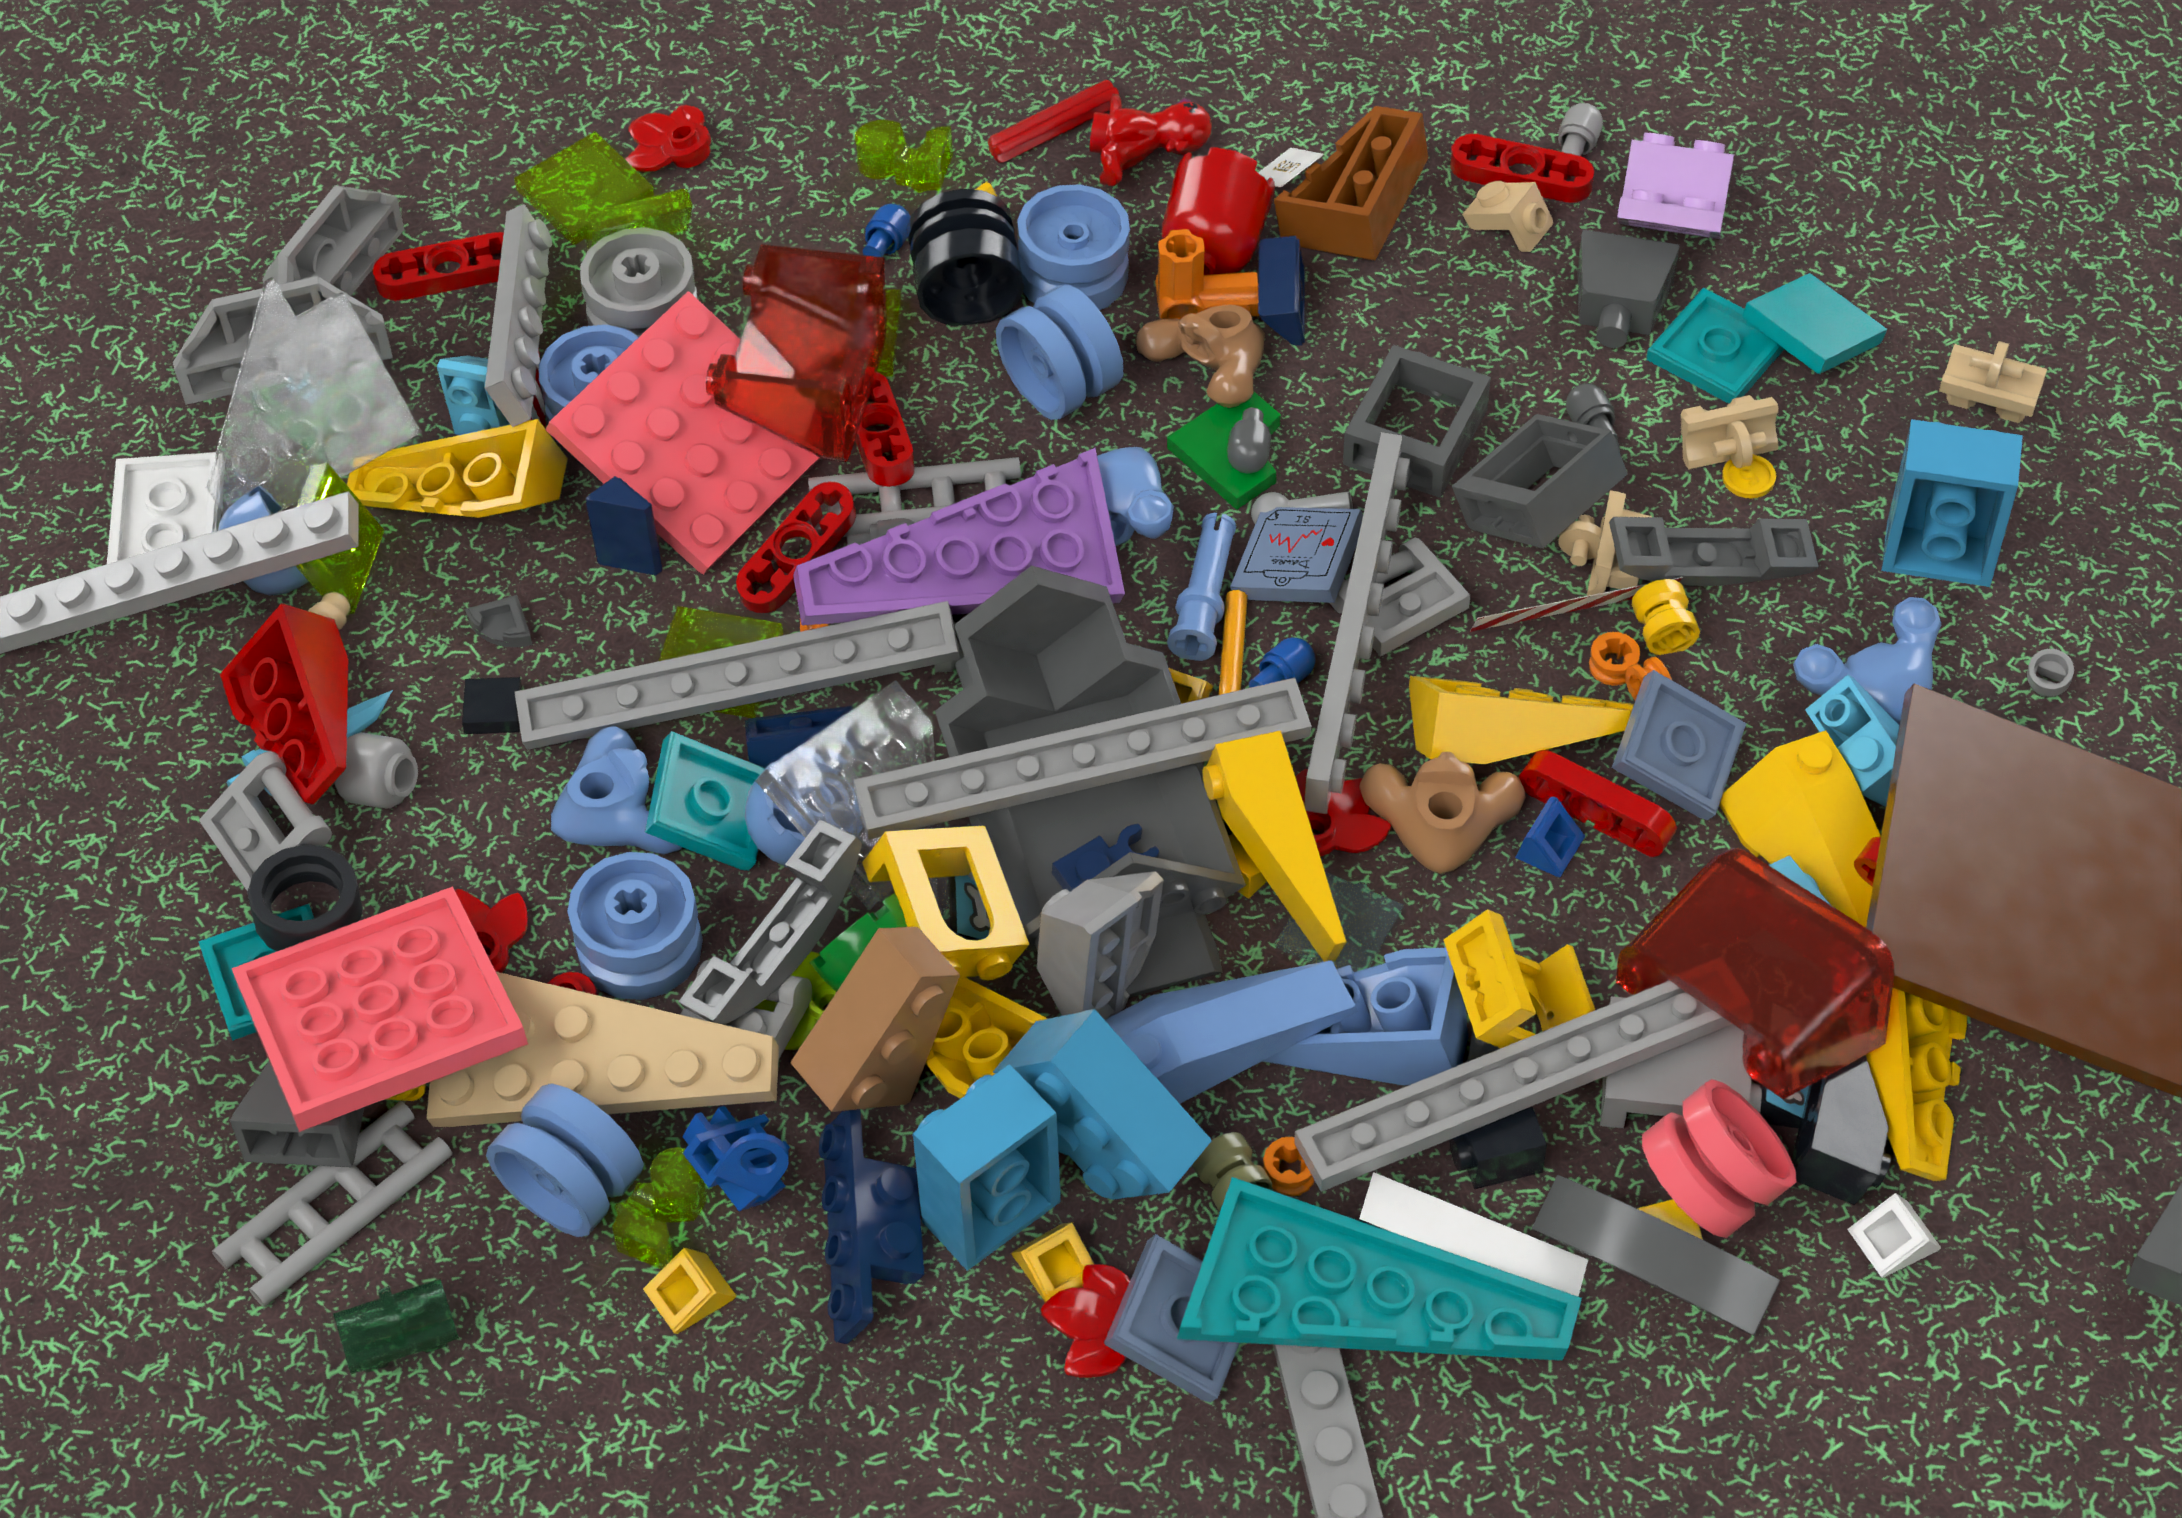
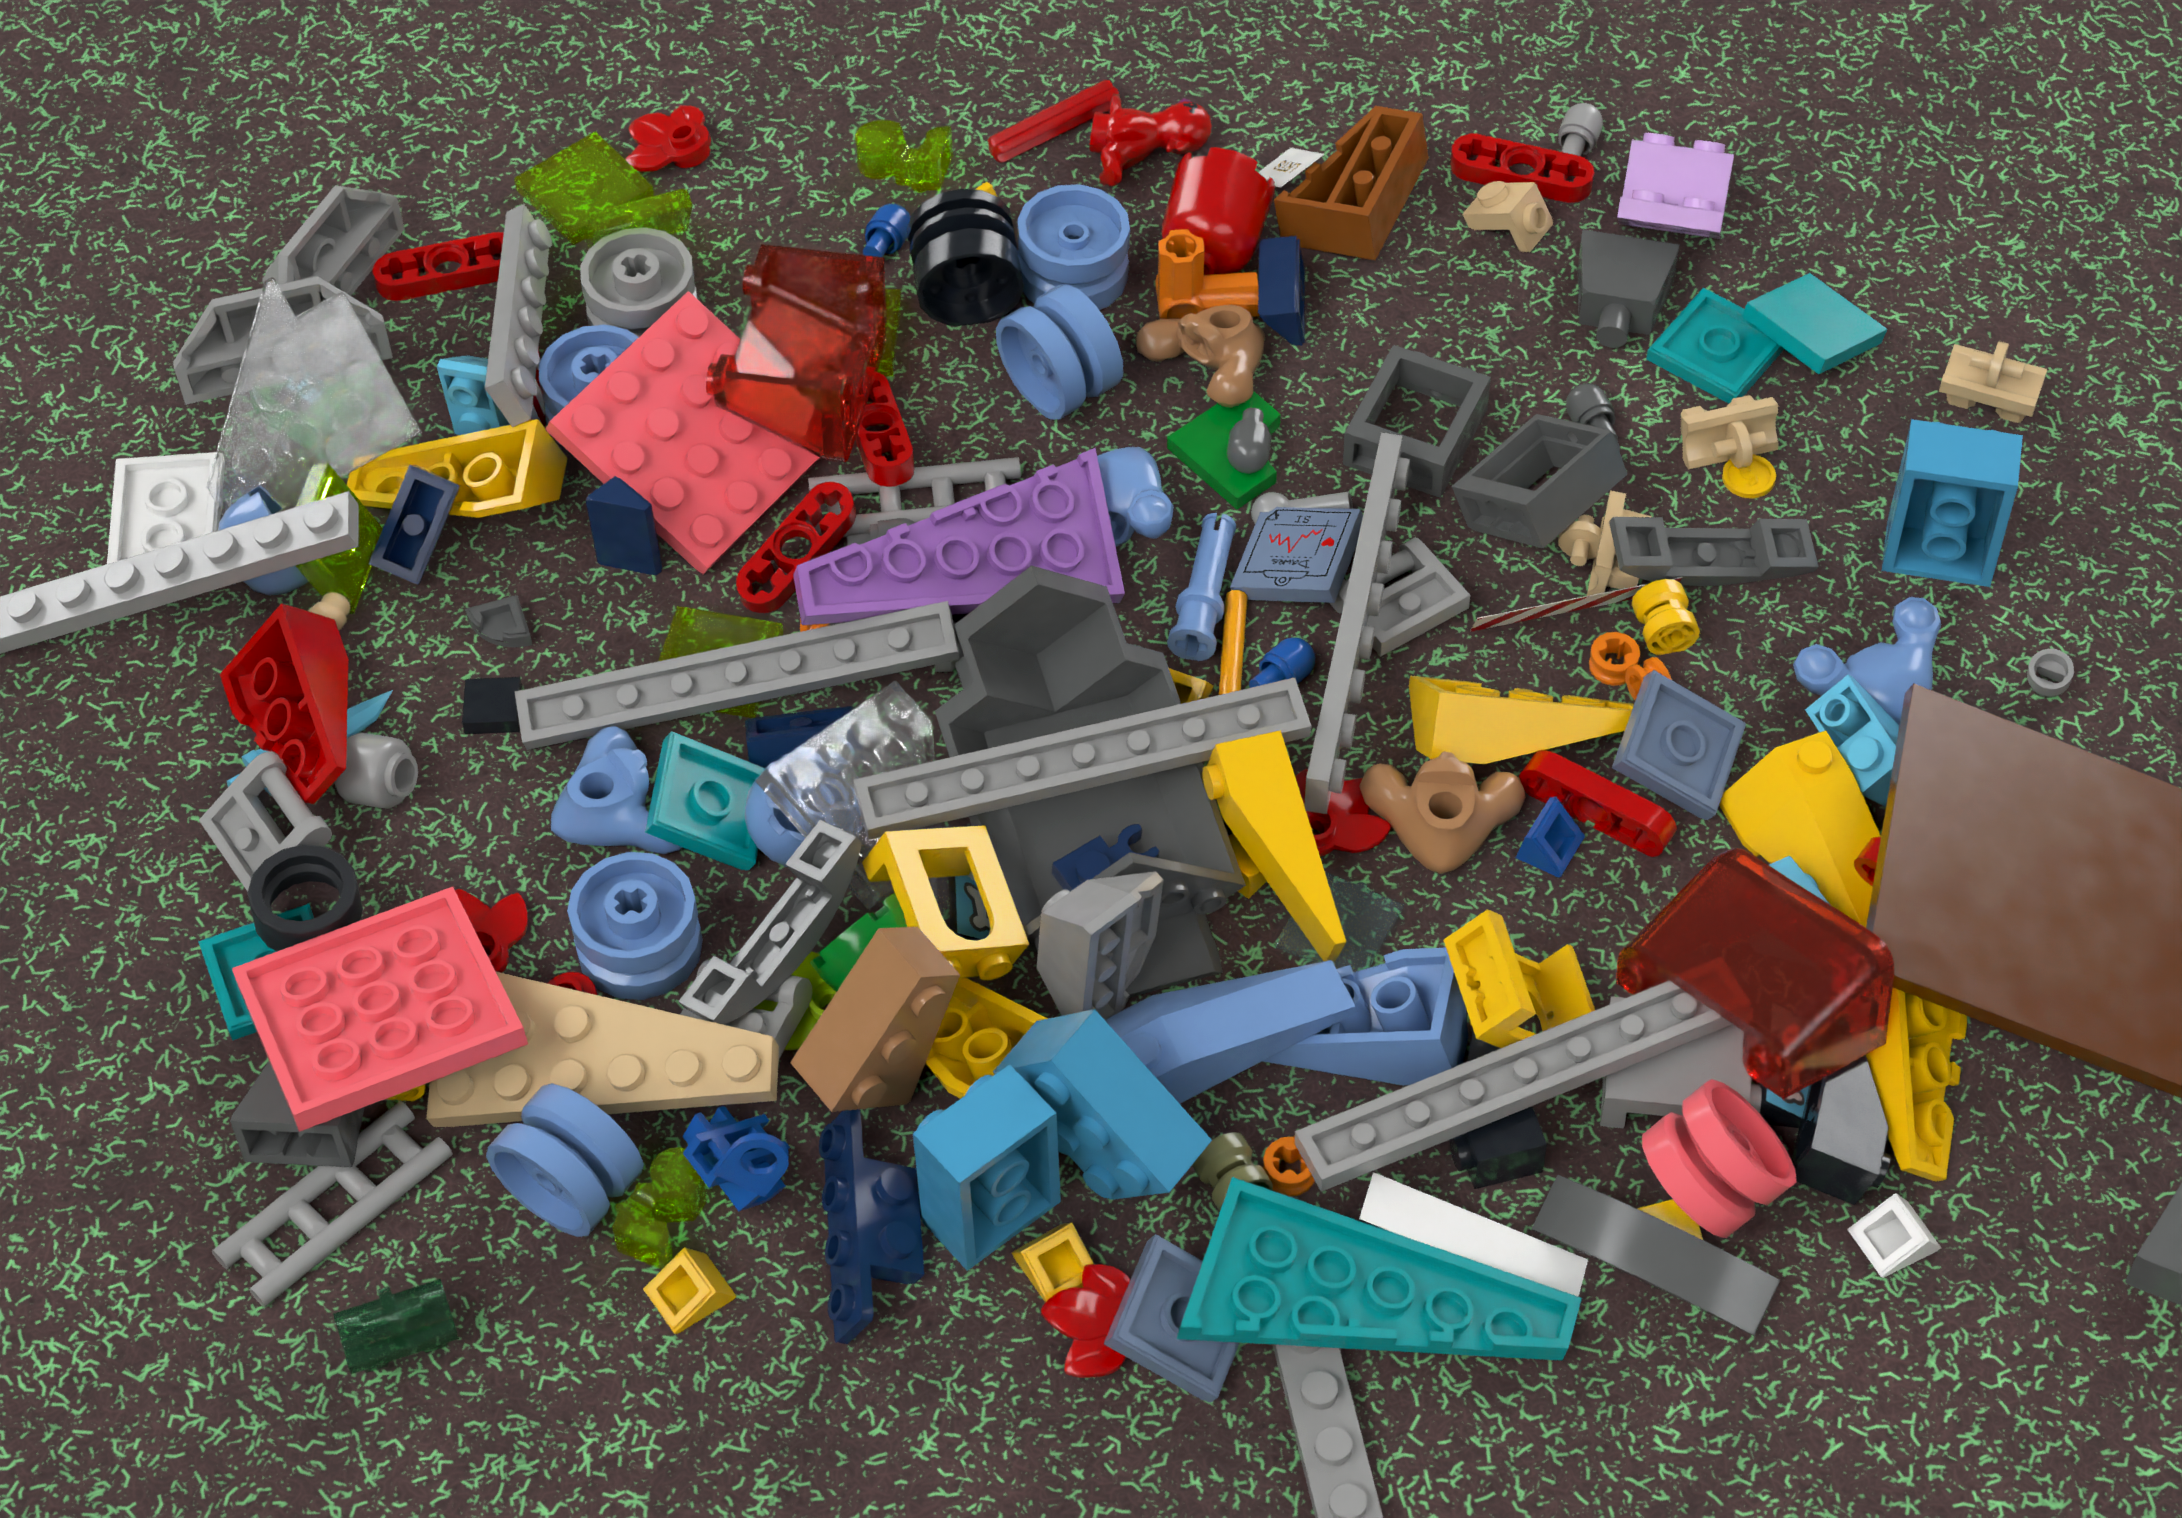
(414, 524): none -> dark blue slope

